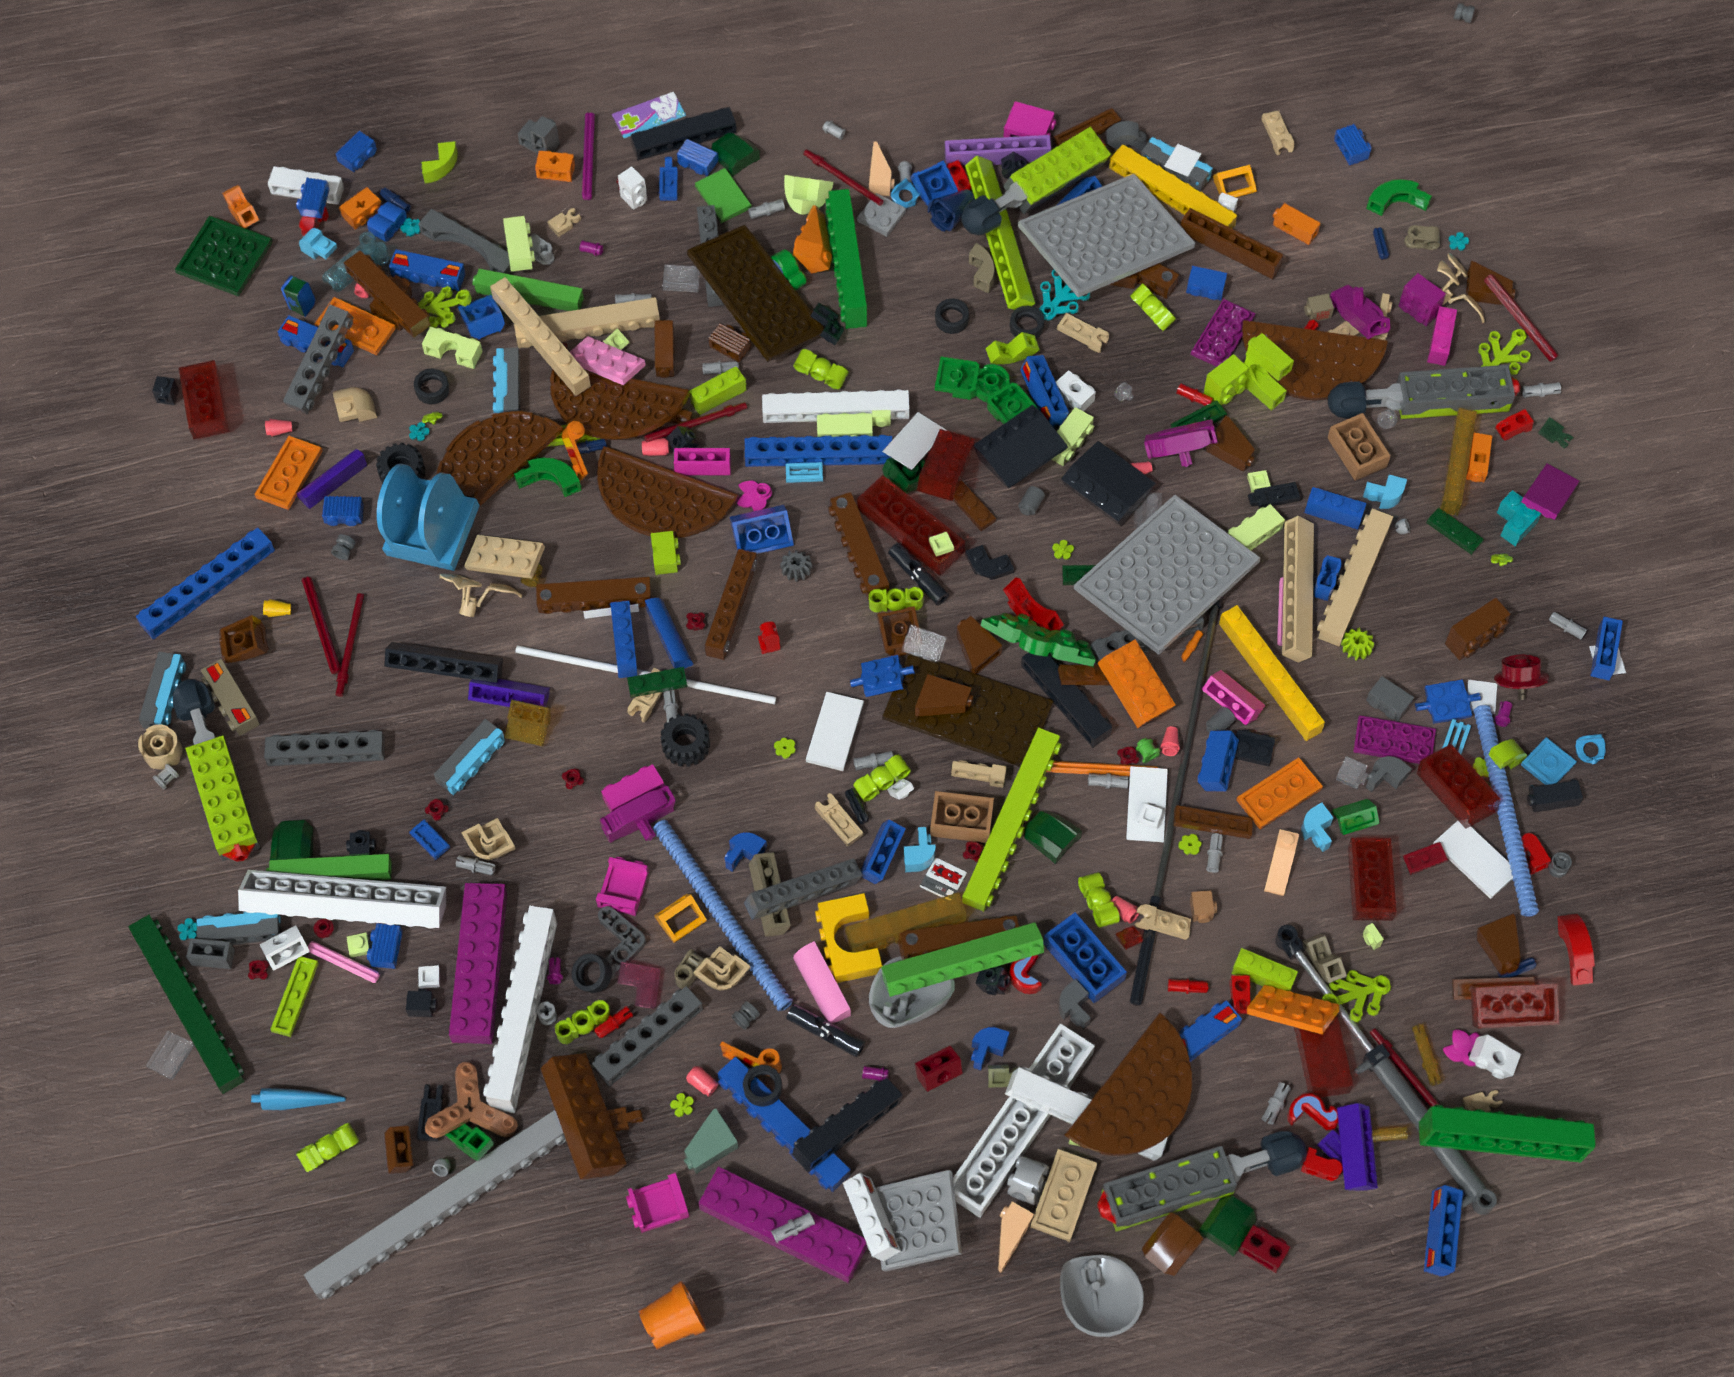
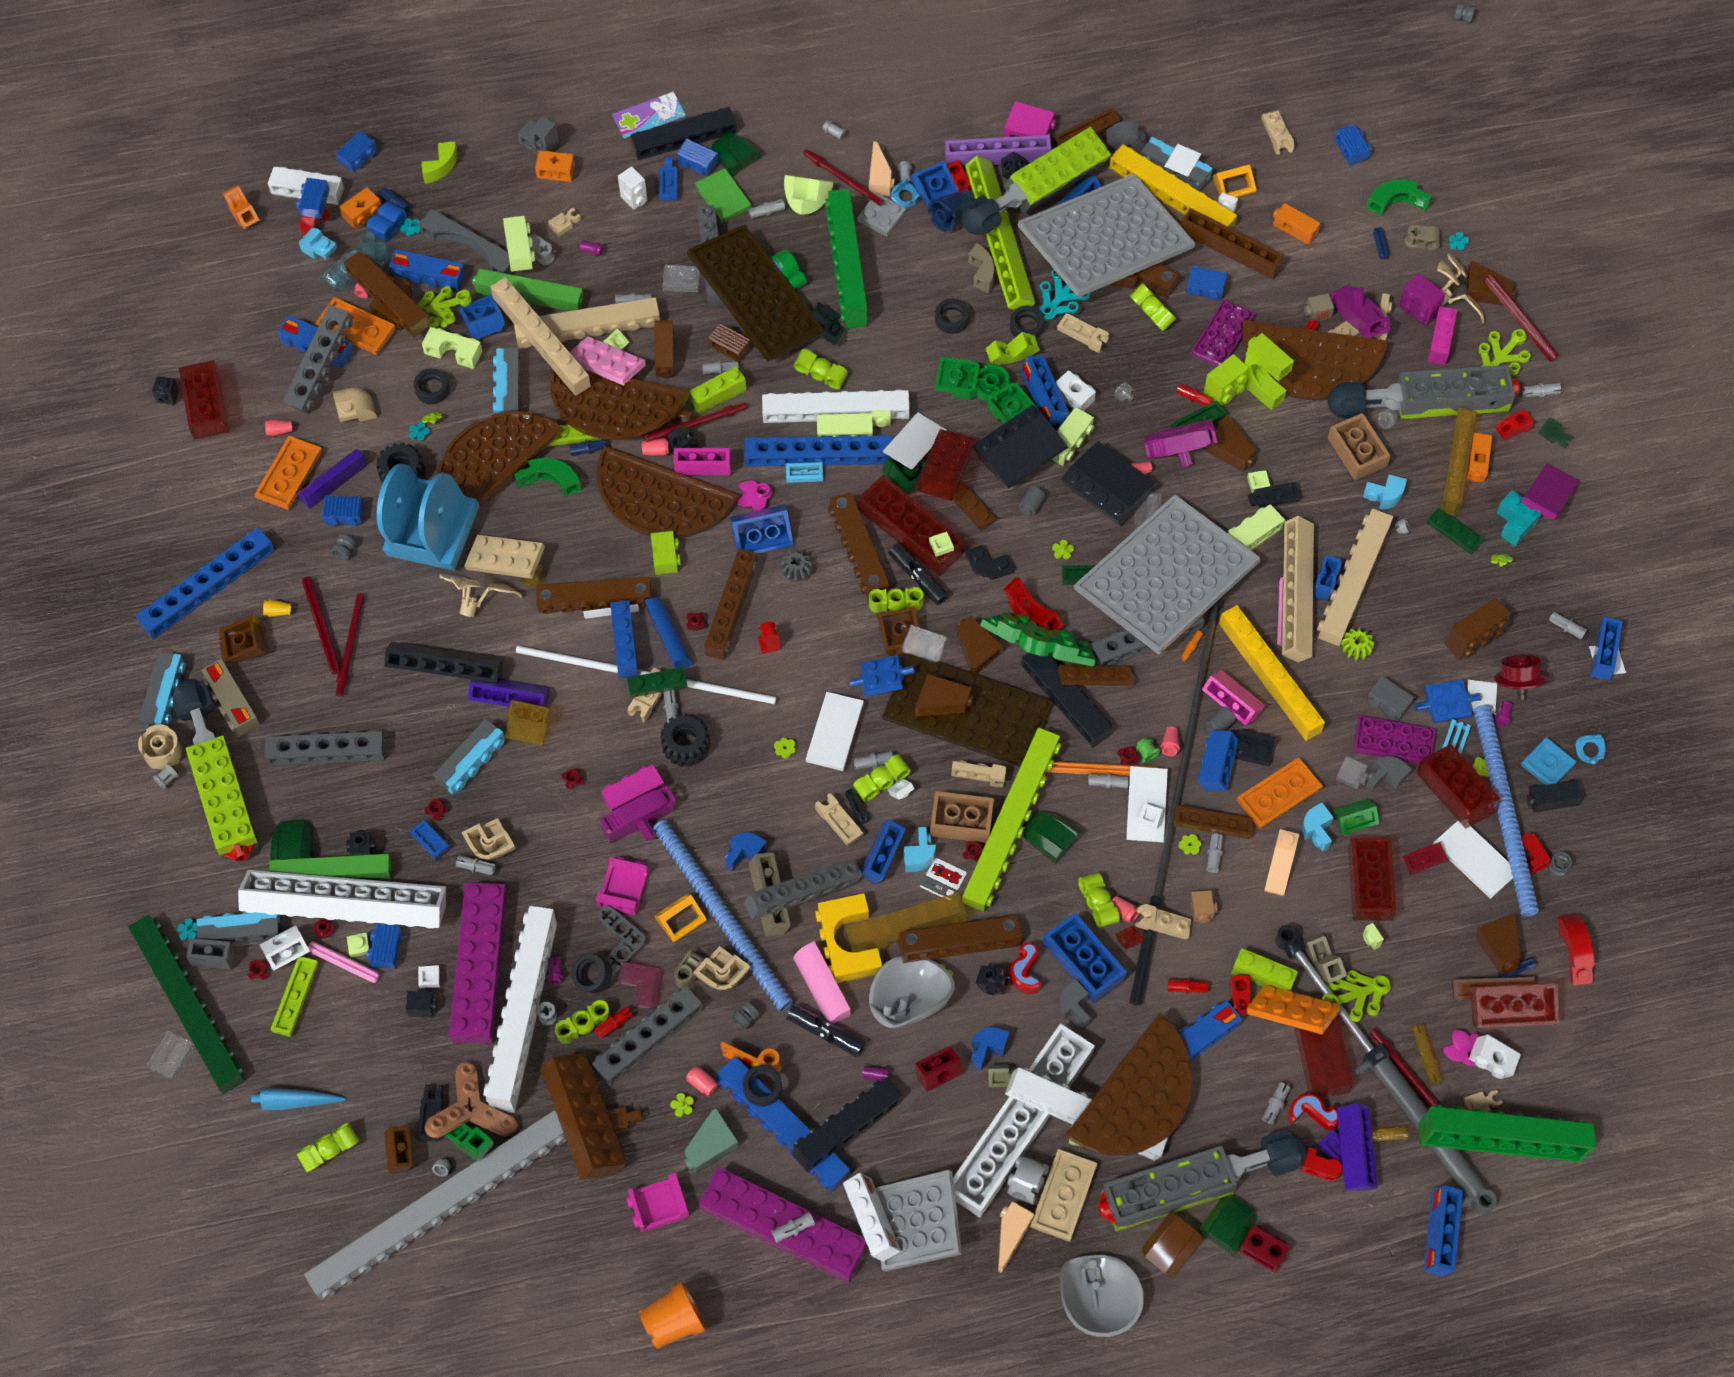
(223, 255): dark green plate -> none
(298, 295): piece -> none
(570, 437): orange door -> none
(588, 156): magenta axle -> none
(813, 244): orange wedge -> none
(962, 959): bright green brick -> none
(1136, 683): orange brick -> none
(1335, 508): blue brick -> none
(1507, 753): lime brick -> none

